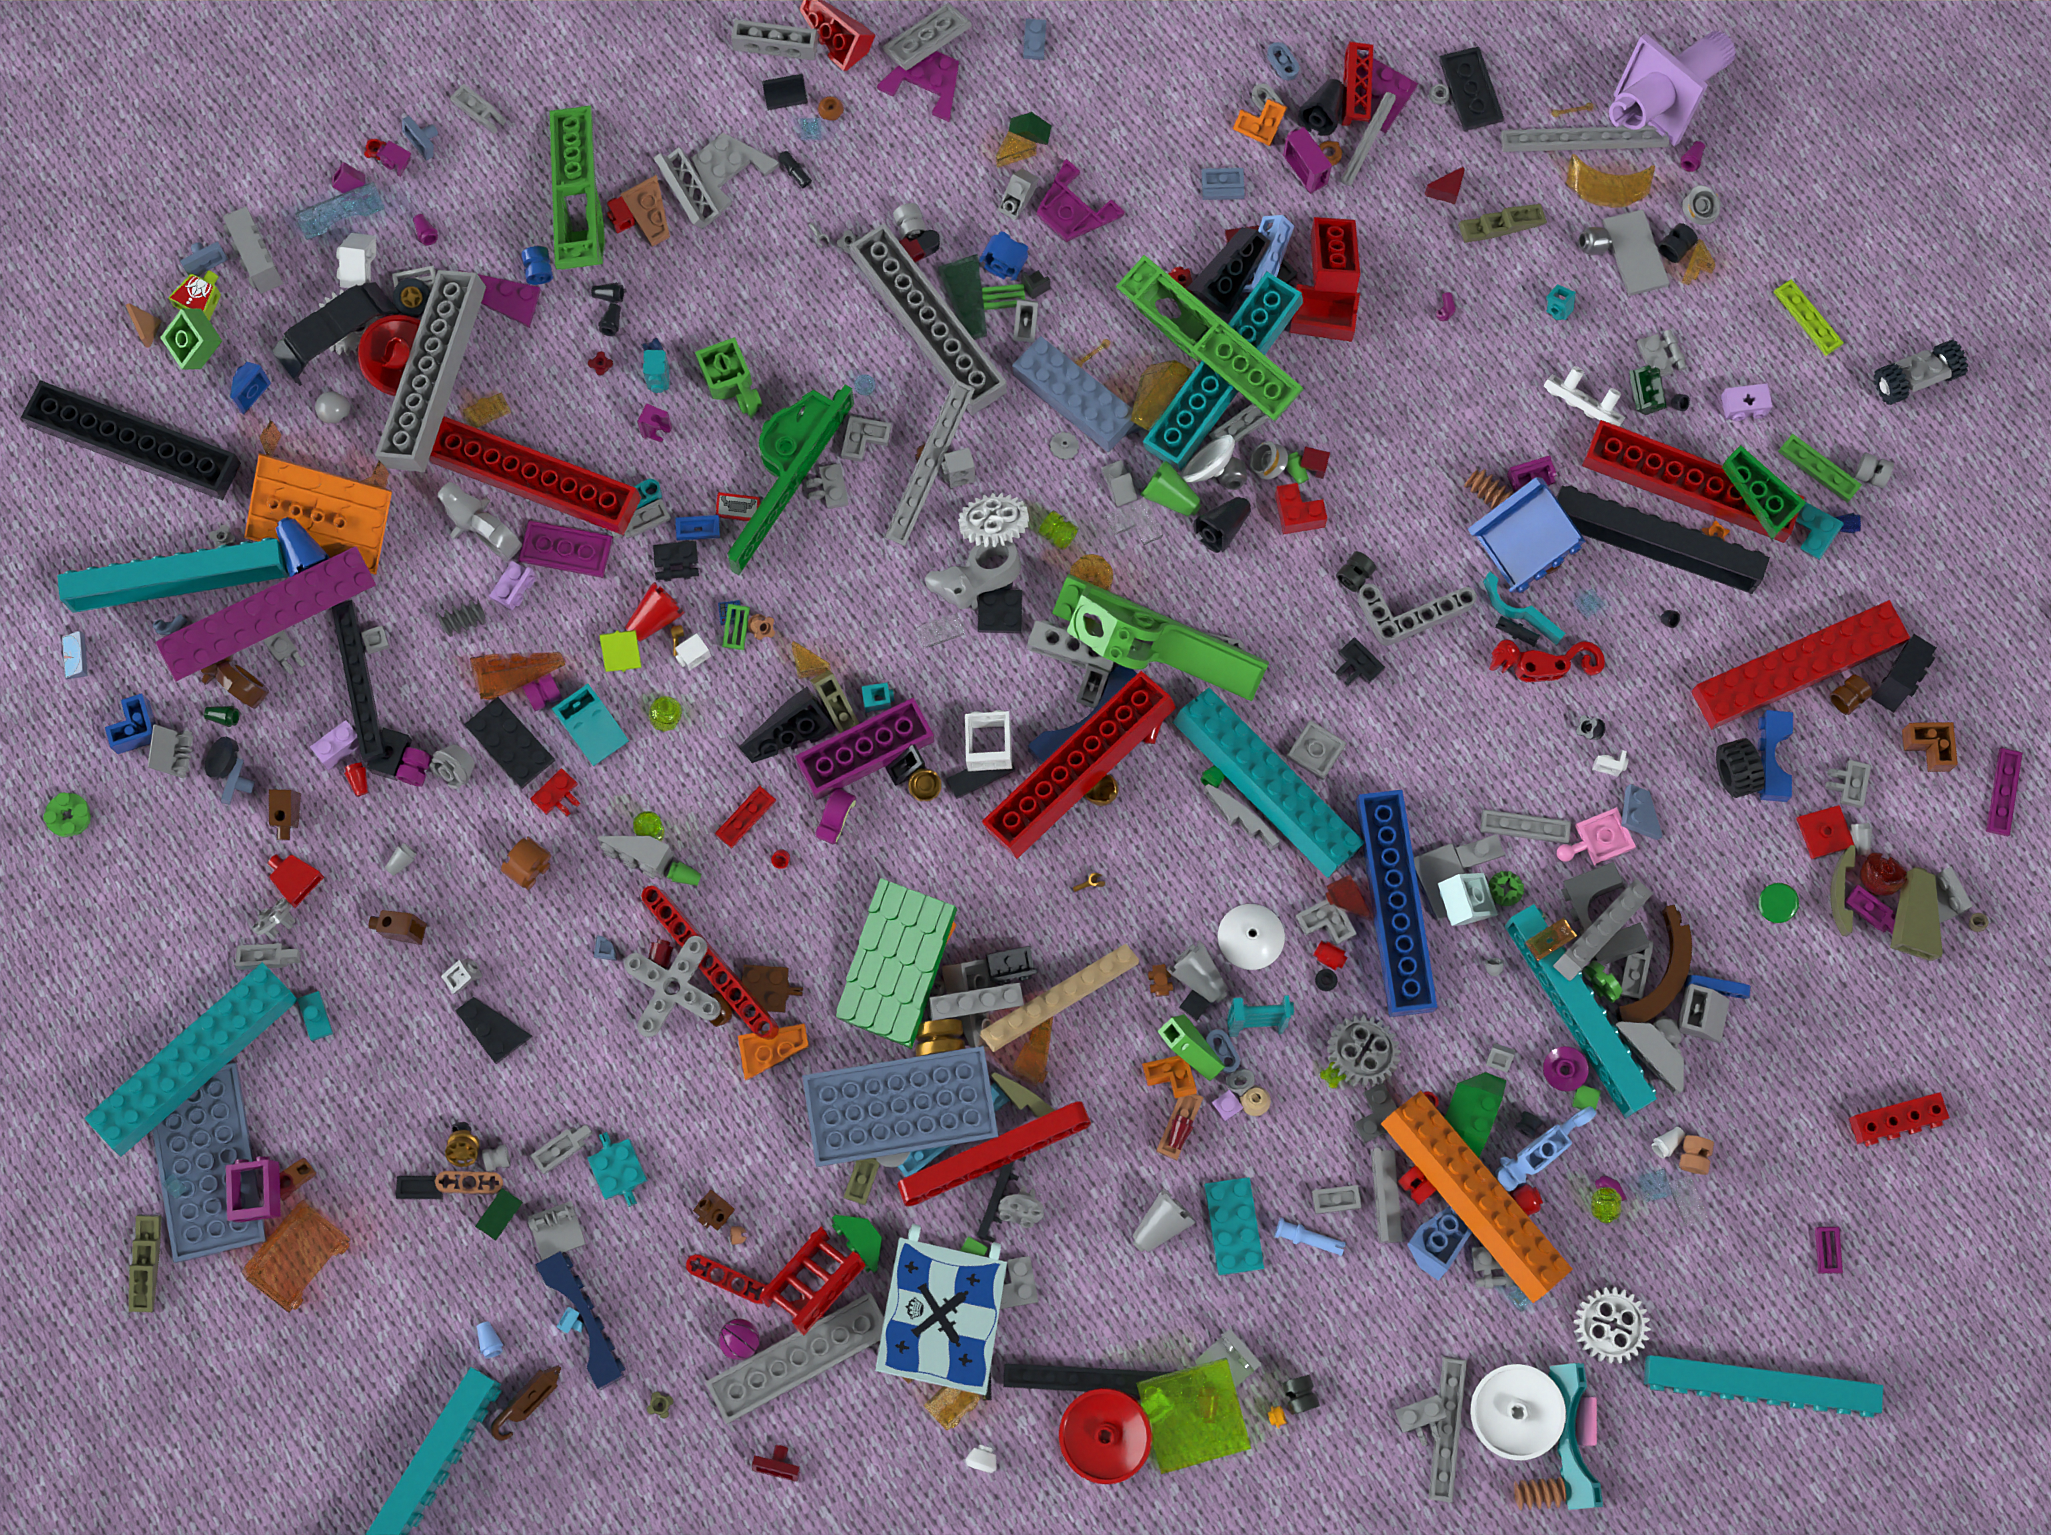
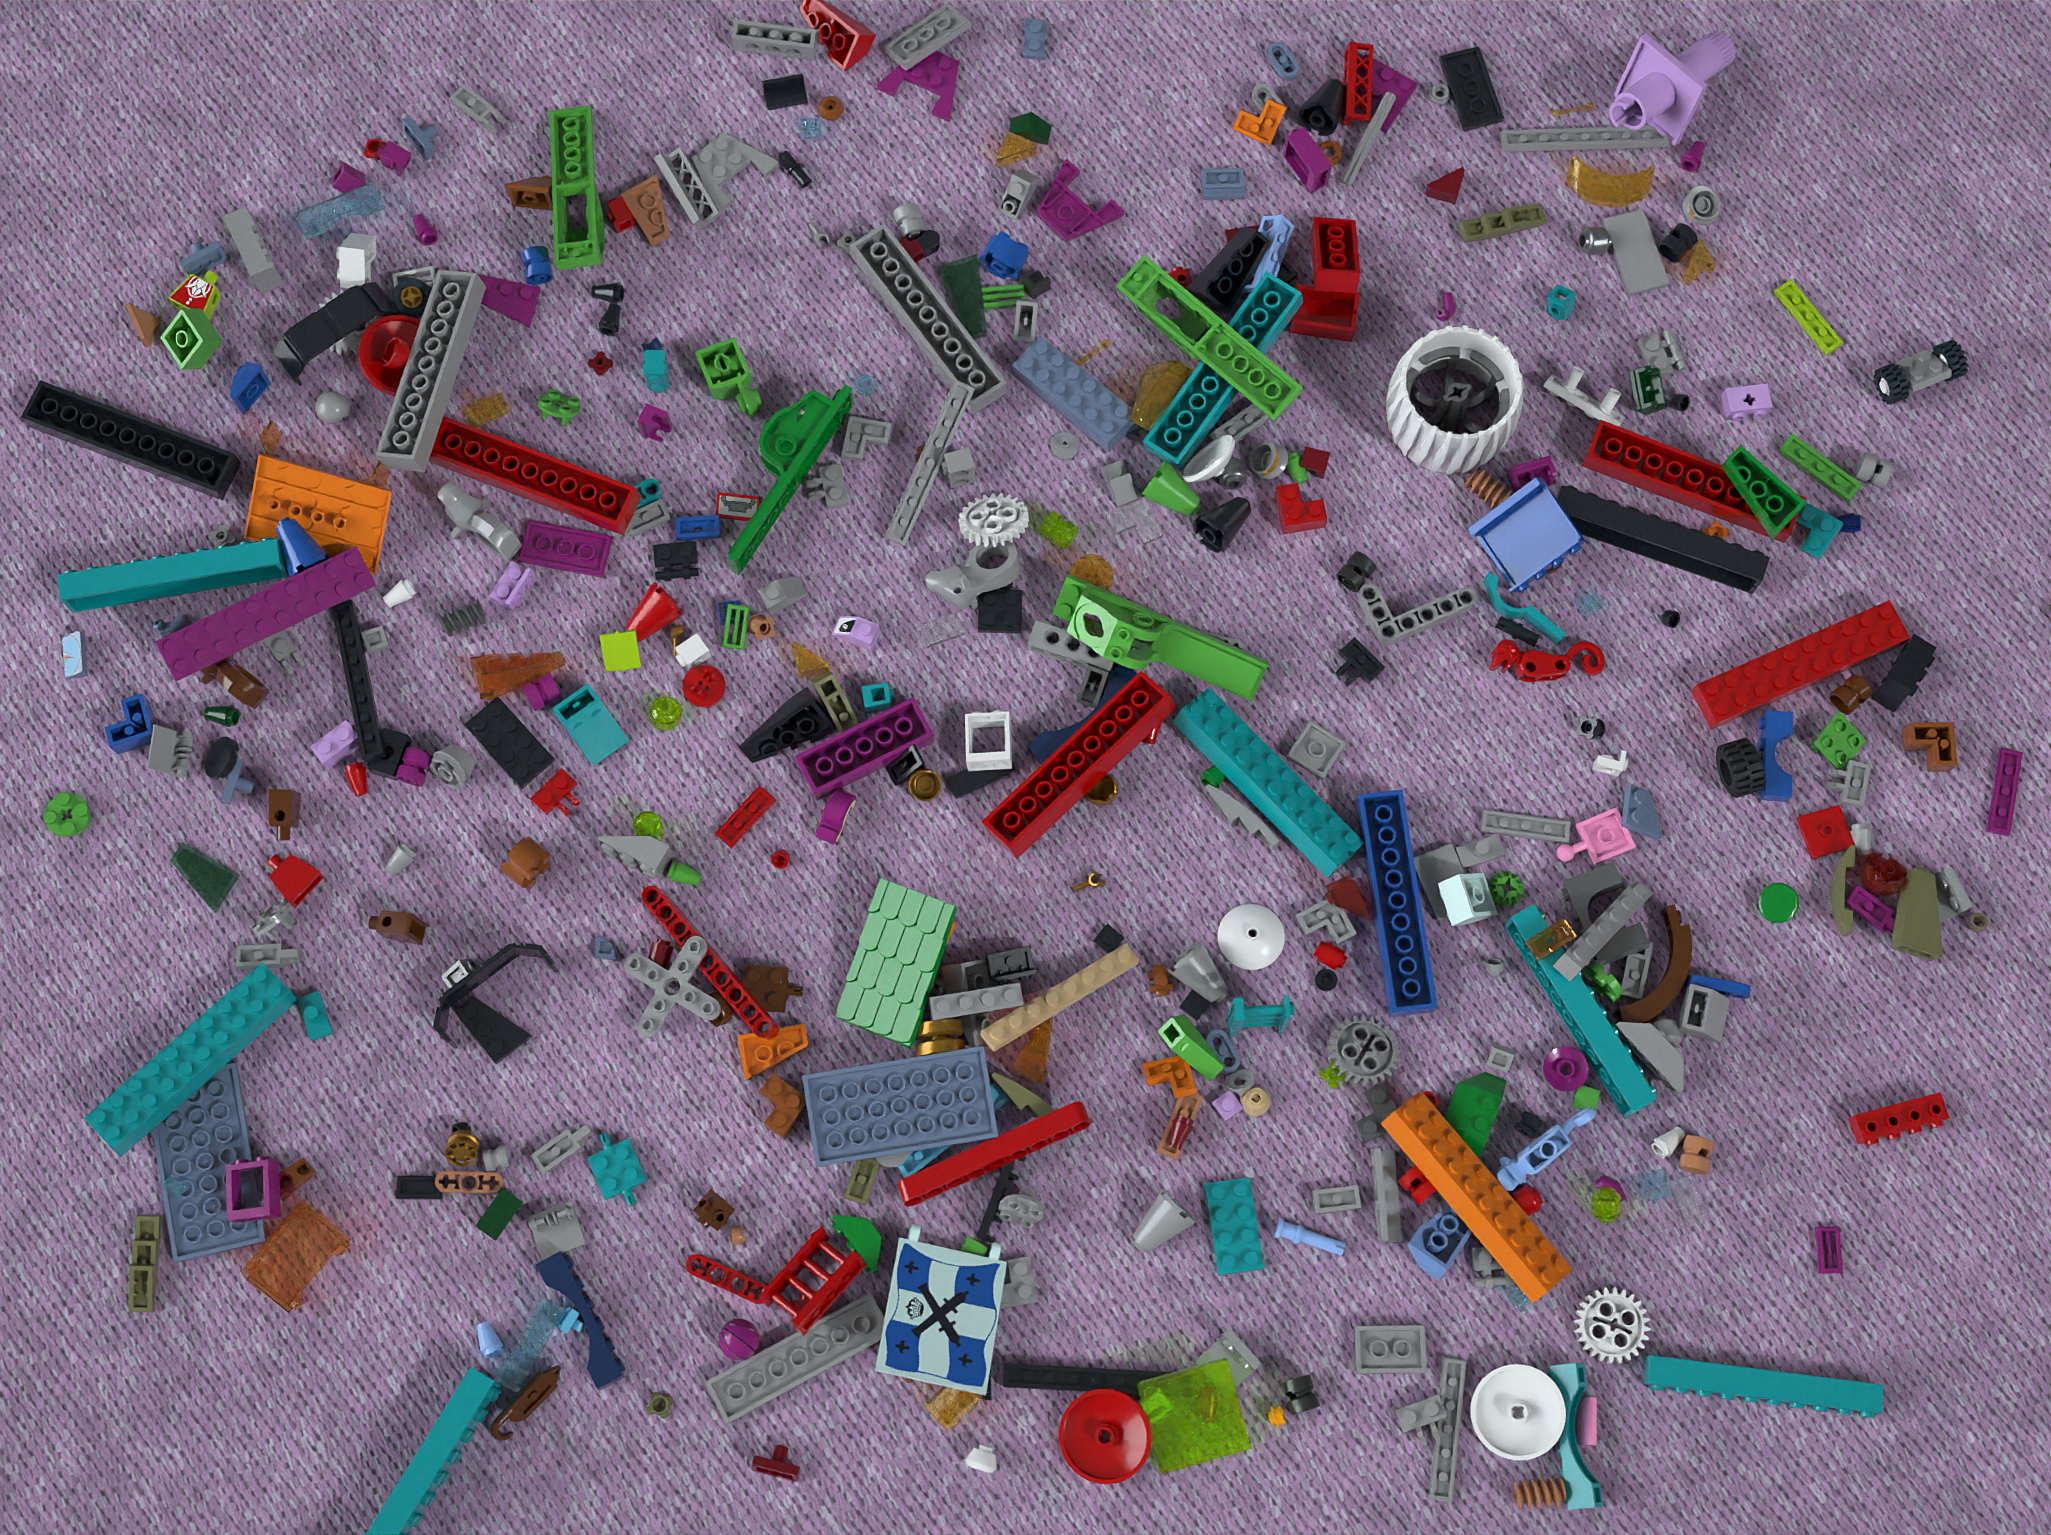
(205, 875): none -> clear green wing
(401, 592): none -> white cone
(475, 979): none -> black windscreen
(524, 1356): none -> clear light blue arch
(532, 193): none -> dark orange slope
(559, 405): none -> bright green plate
(709, 677): none -> red plate
(781, 594): none -> light grey slope
(789, 1105): none -> dark orange brick
(857, 631): none -> lavender slope
(1108, 939): none -> black plate
(1390, 1349): none -> light grey plate
(1476, 355): none -> white wheel
(1838, 741): none -> bright green hinge

